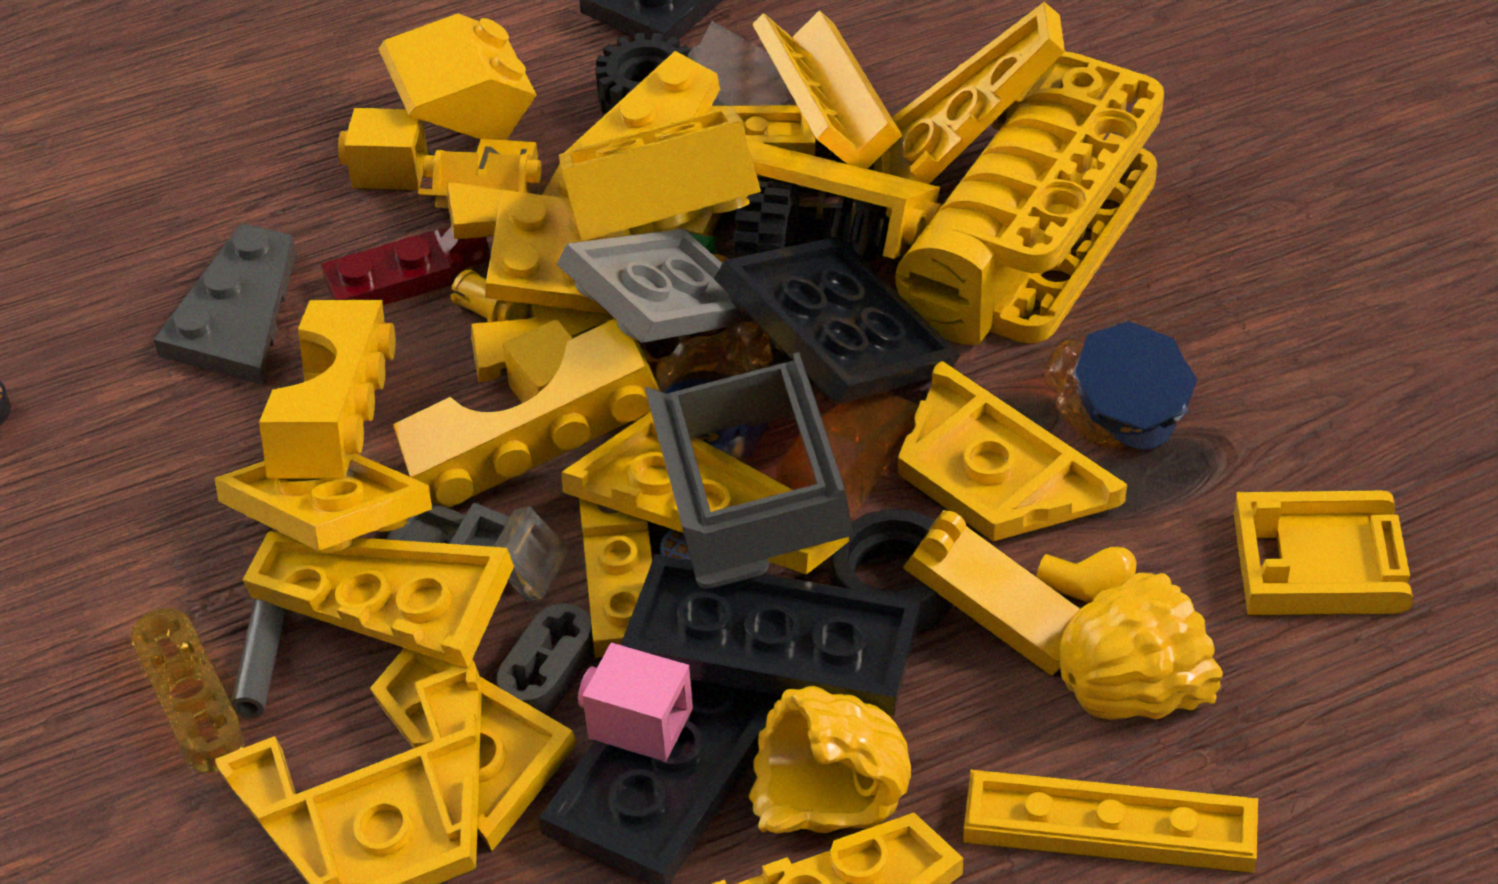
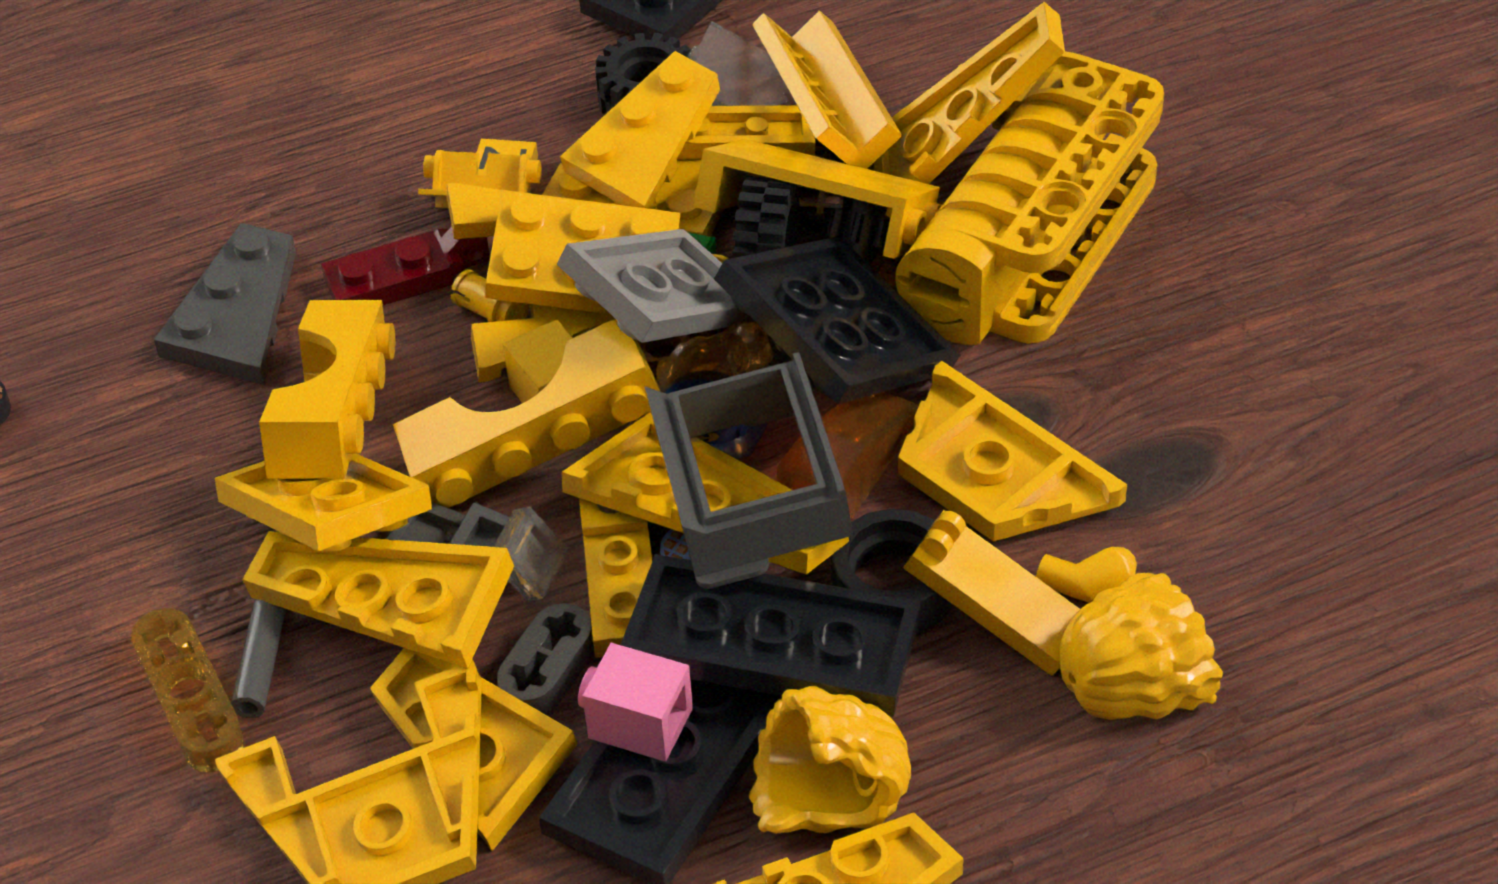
(383, 149): yellow brick -> none
(460, 76): yellow slope -> none
(660, 175): yellow slope -> none
(1112, 821): yellow tile -> none
(1121, 386): dark blue piece -> none
(1334, 553): yellow container -> none

